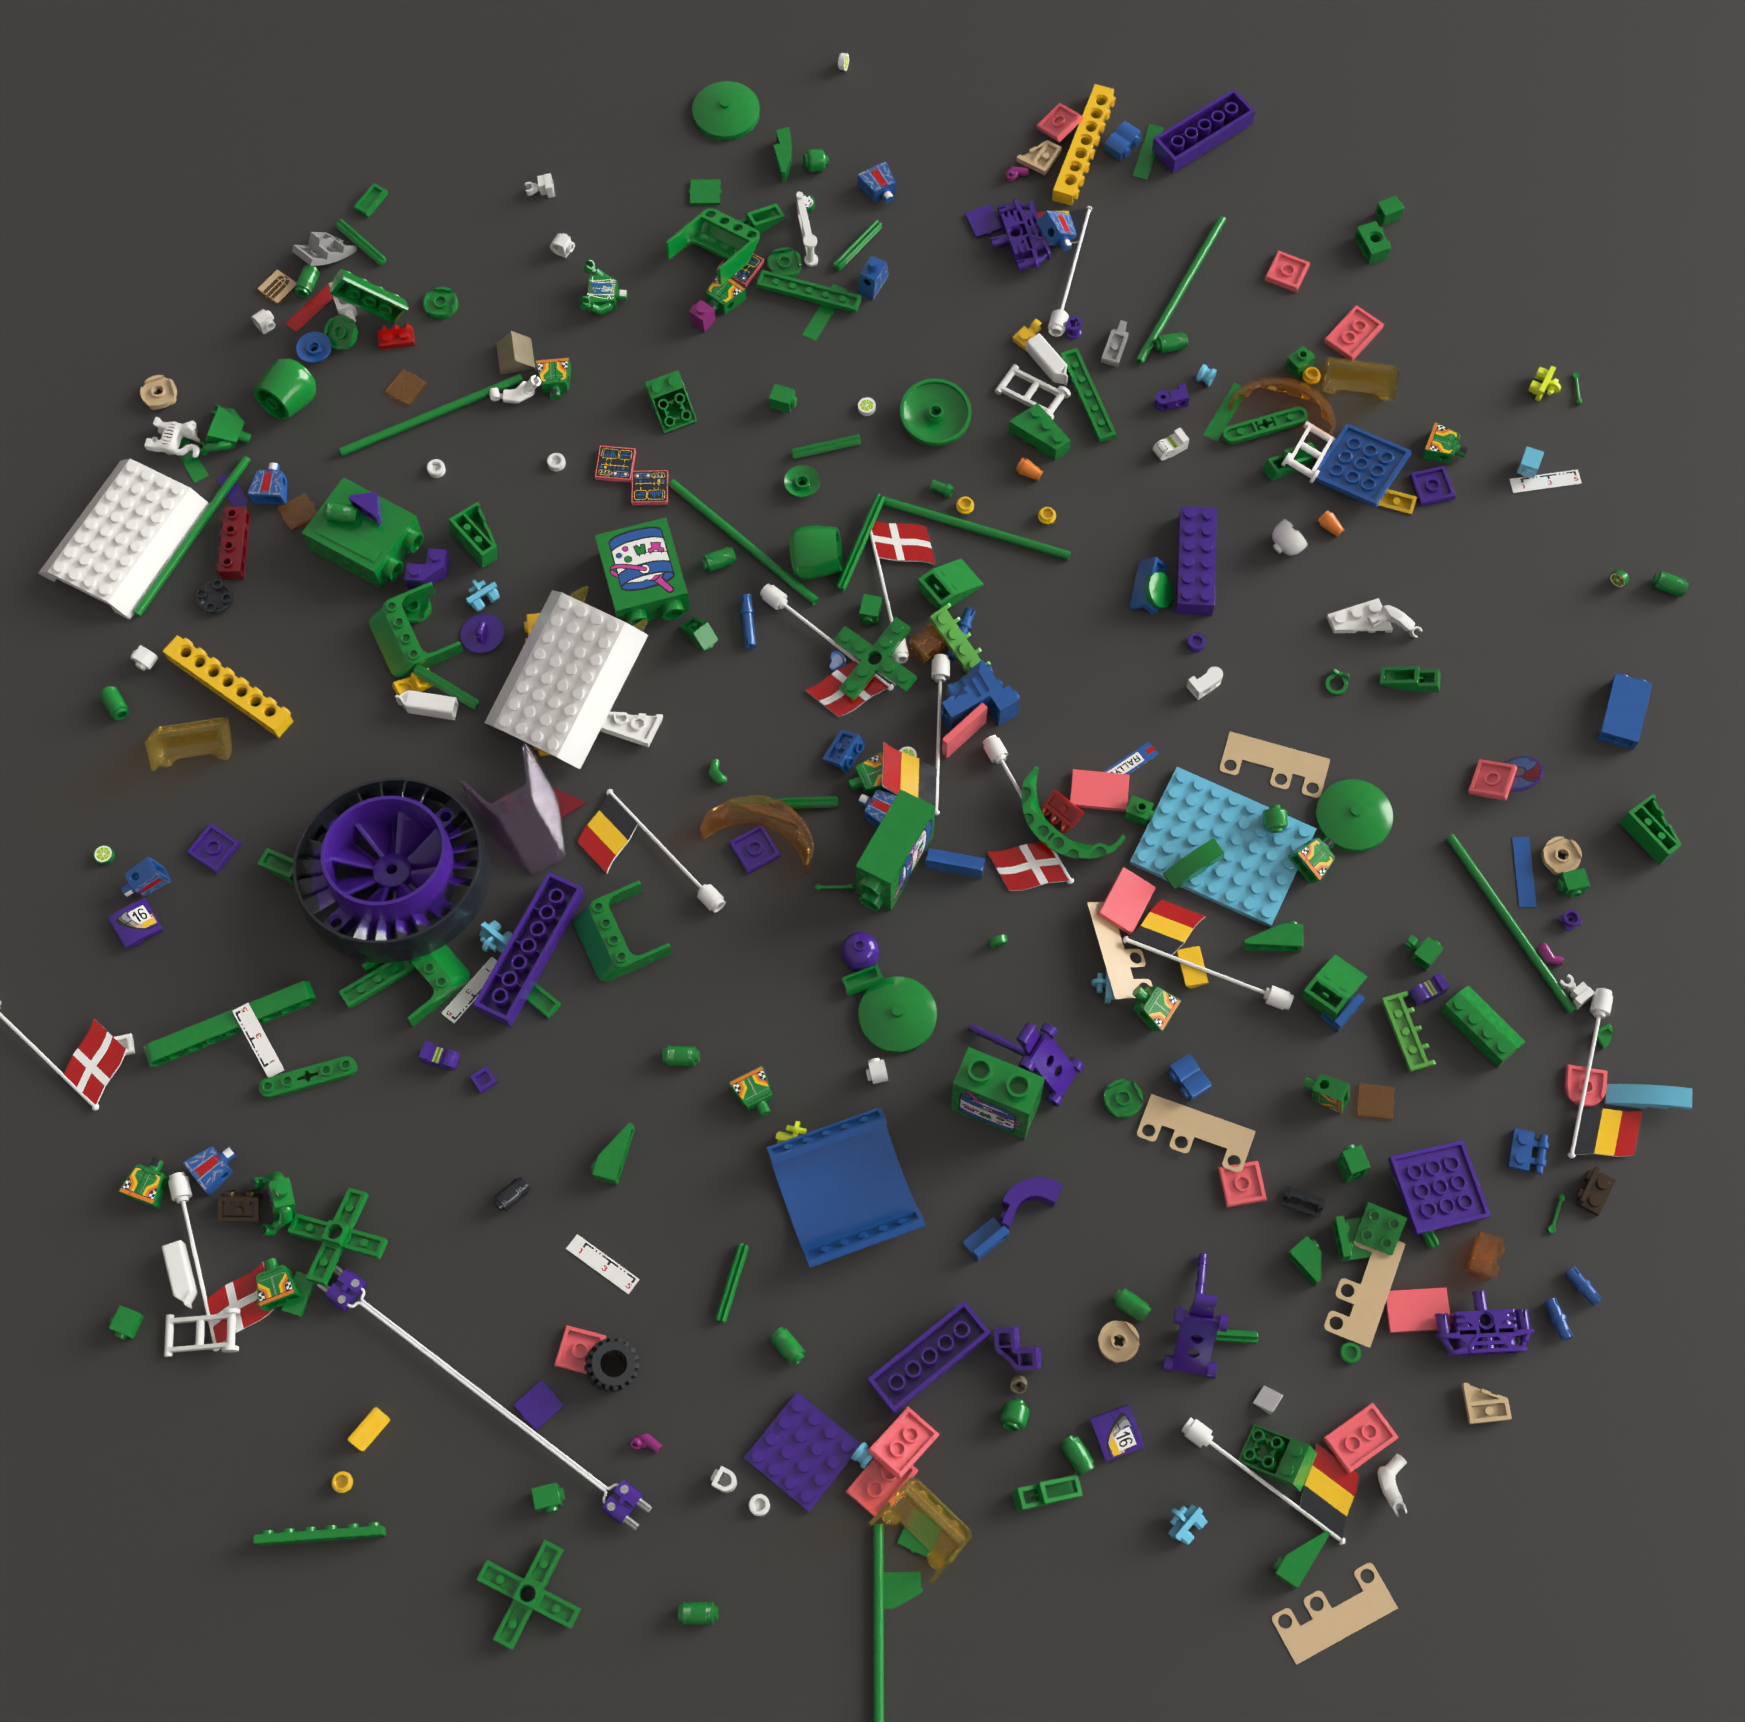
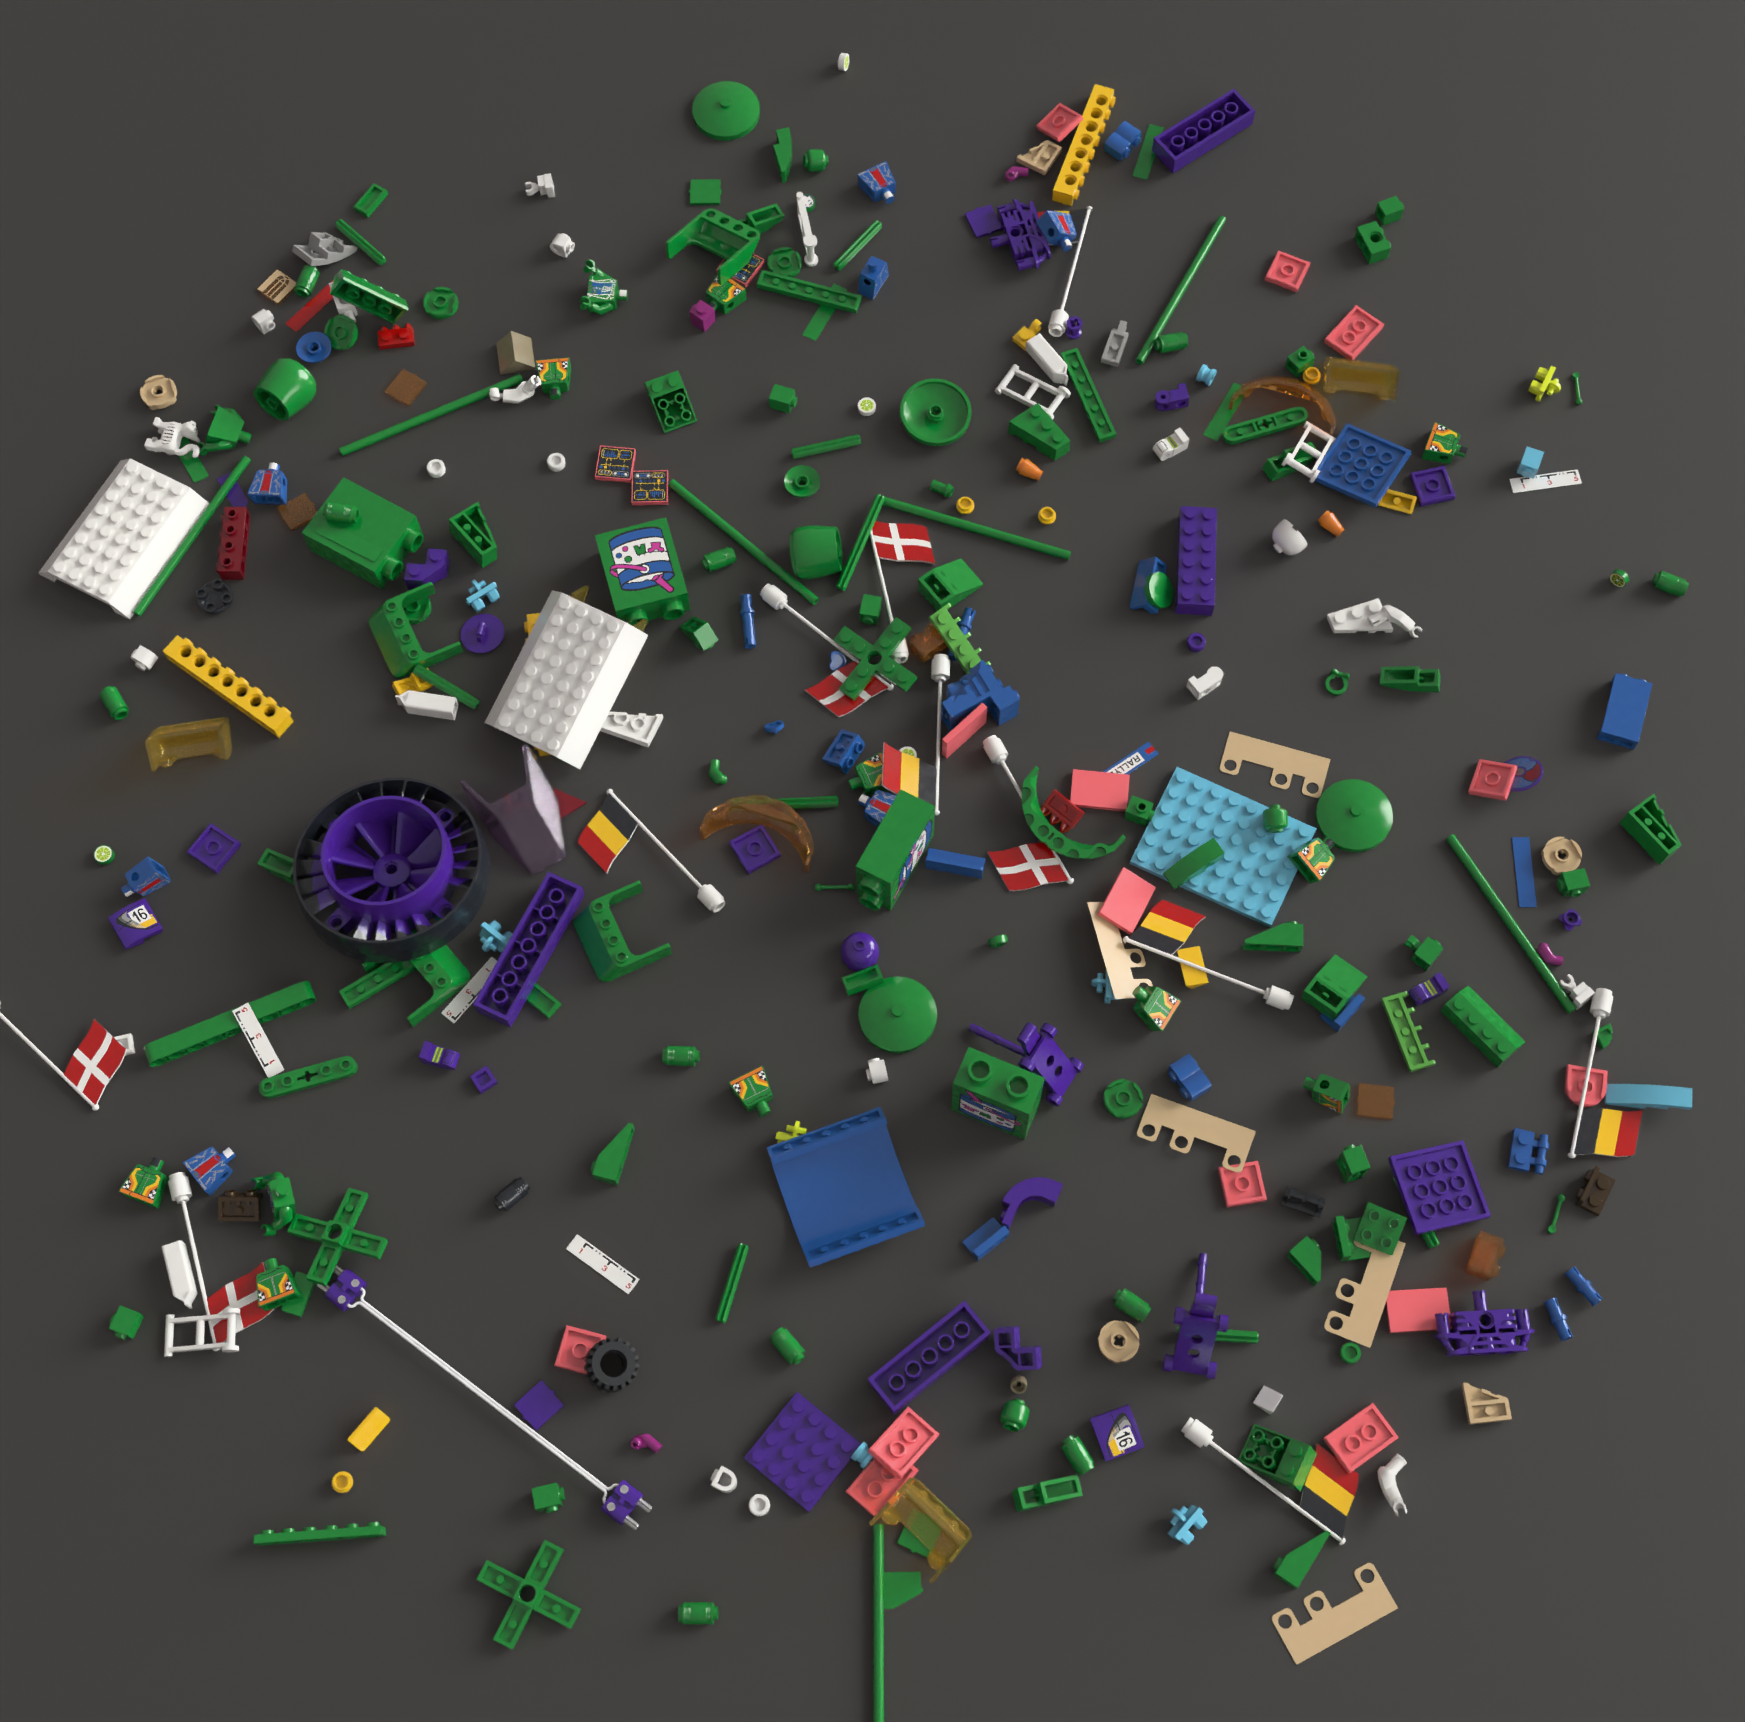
(368, 505): dark purple slope -> none
(774, 727): none -> blue piece

